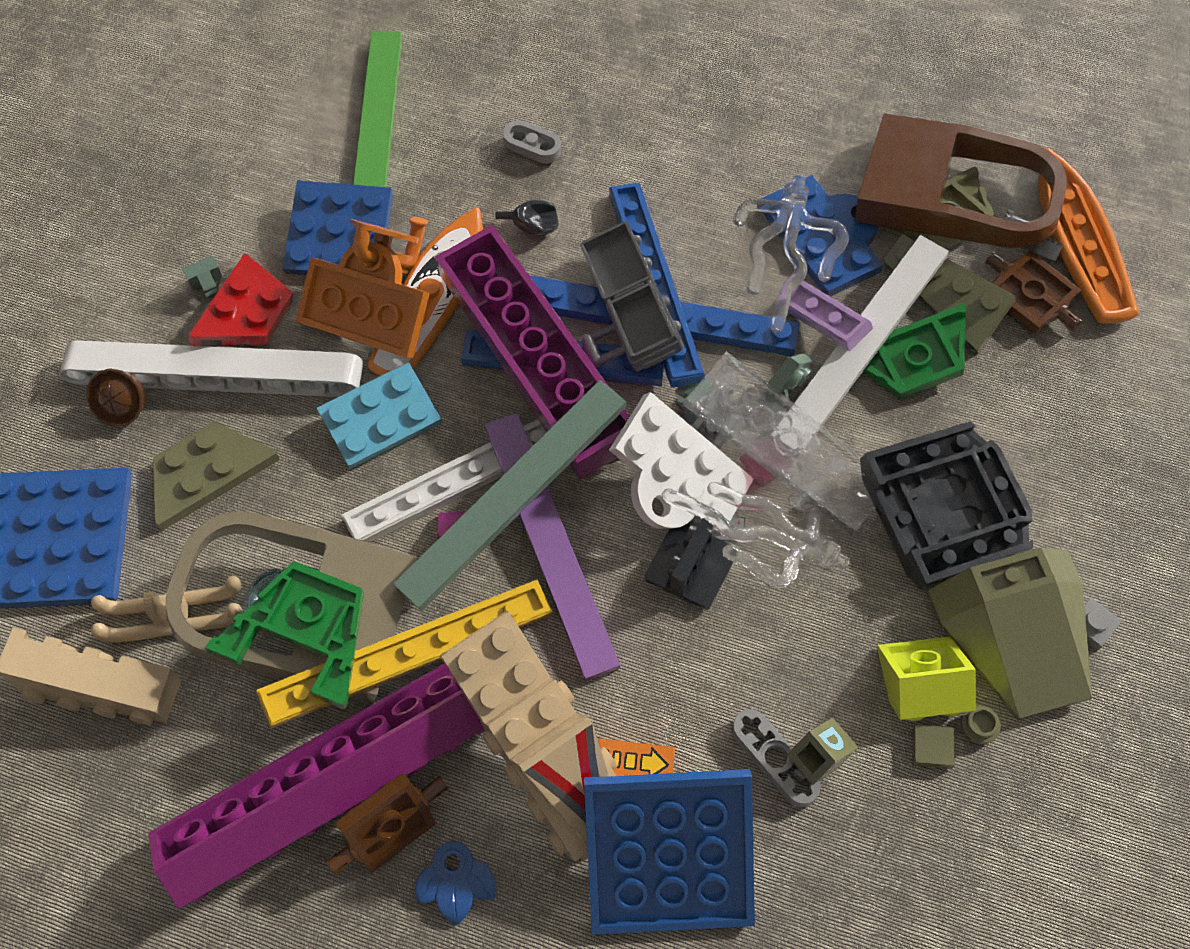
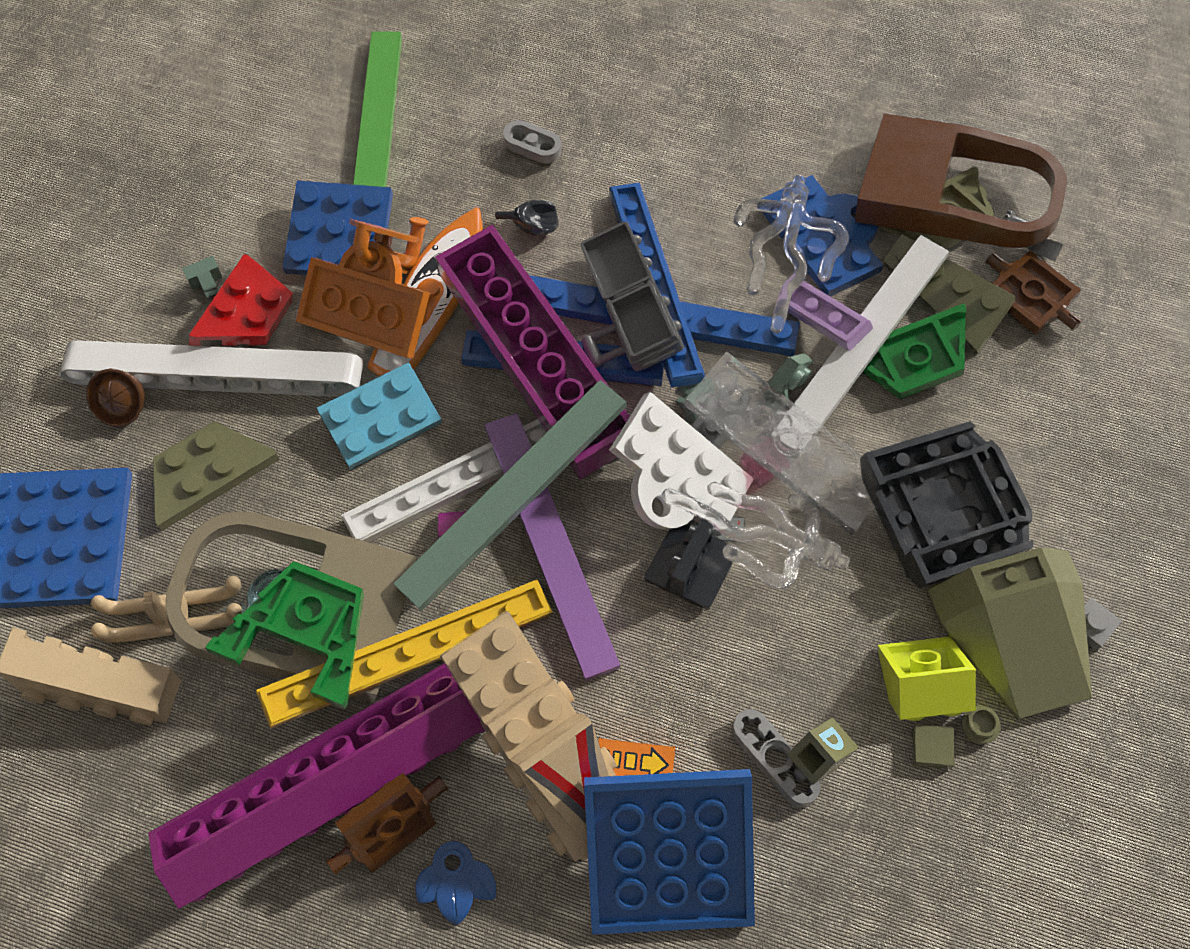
(1090, 250): orange piece -> none

